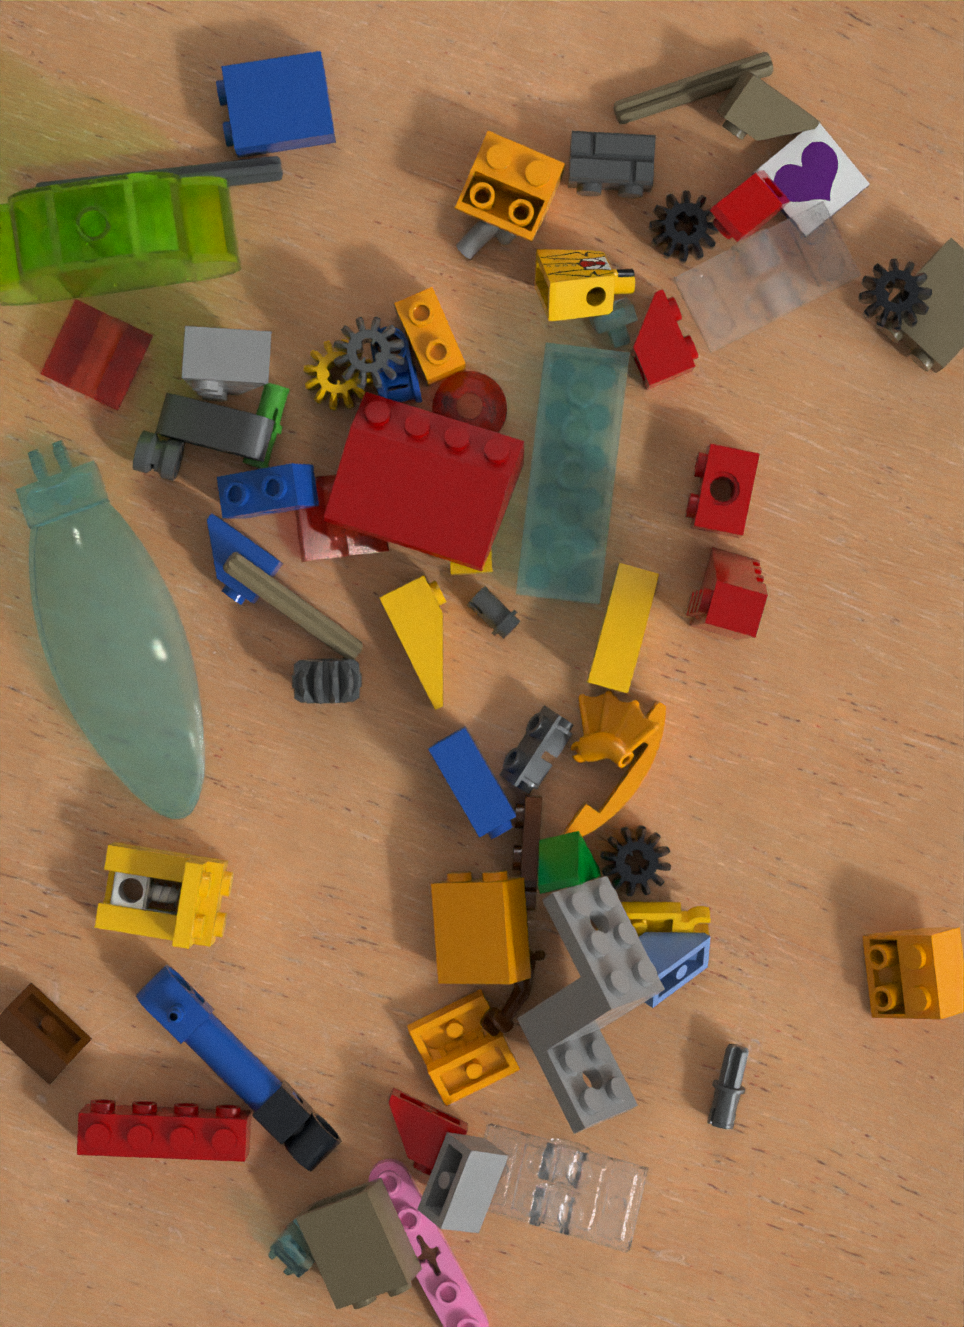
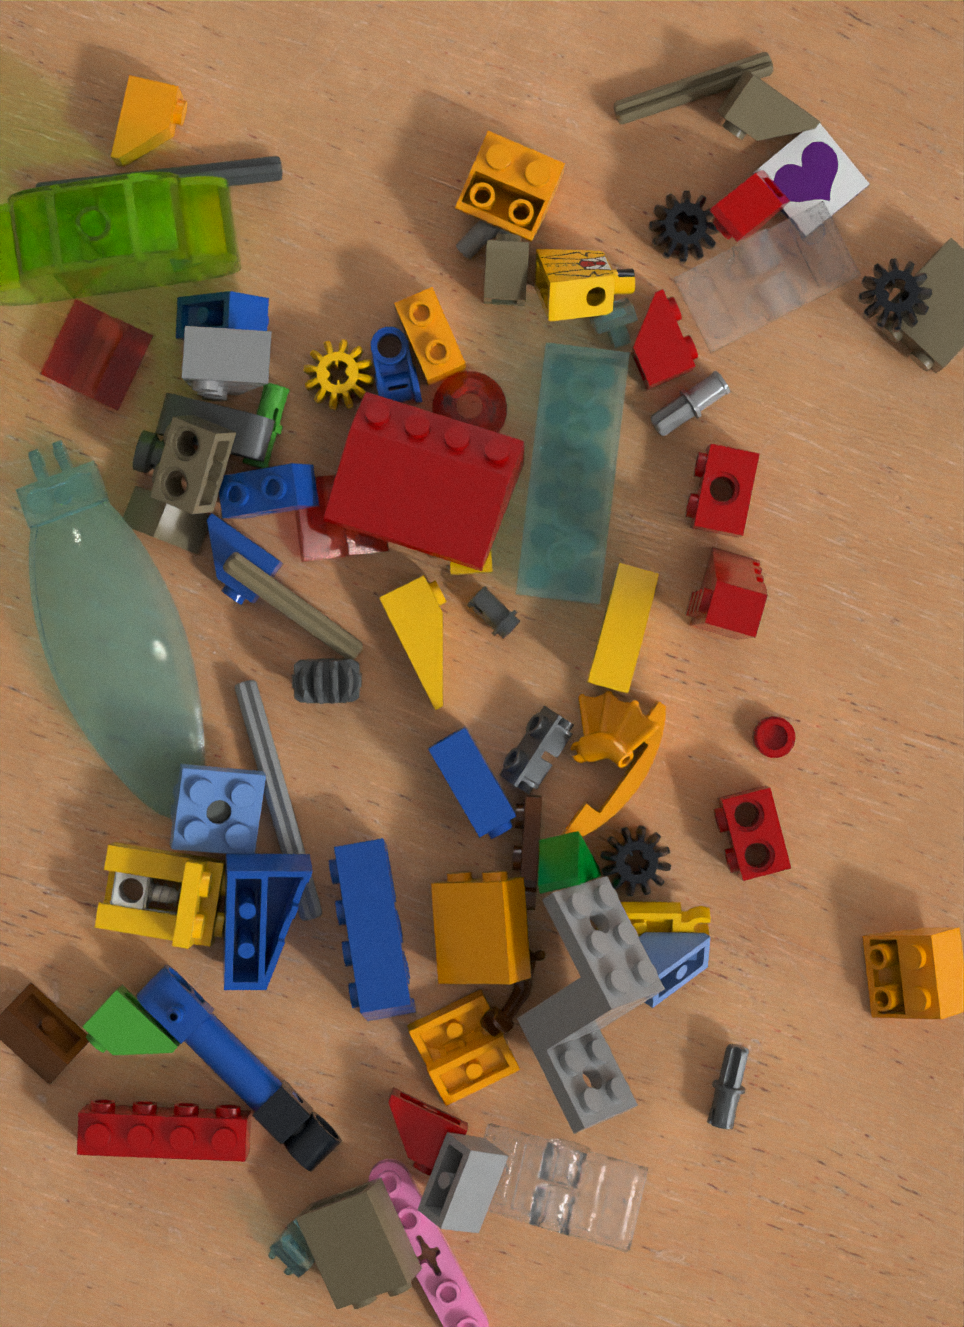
(127, 1028): none -> bright green slope
(146, 118): none -> light orange slope
(166, 521): none -> dark tan slope
(201, 468): none -> dark tan brick
(216, 809): none -> medium blue piece
(222, 310): none -> blue slope
(258, 911): none -> blue wedge
(275, 786): none -> light grey axle
(276, 104): blue brick -> none
(372, 930): none -> blue wedge
(382, 358): dark grey gear -> none
(506, 270): none -> dark tan slope
(611, 163): dark grey brick -> none
(689, 404): none -> light grey axle
(763, 829): none -> red brick
(774, 737): none -> red tile

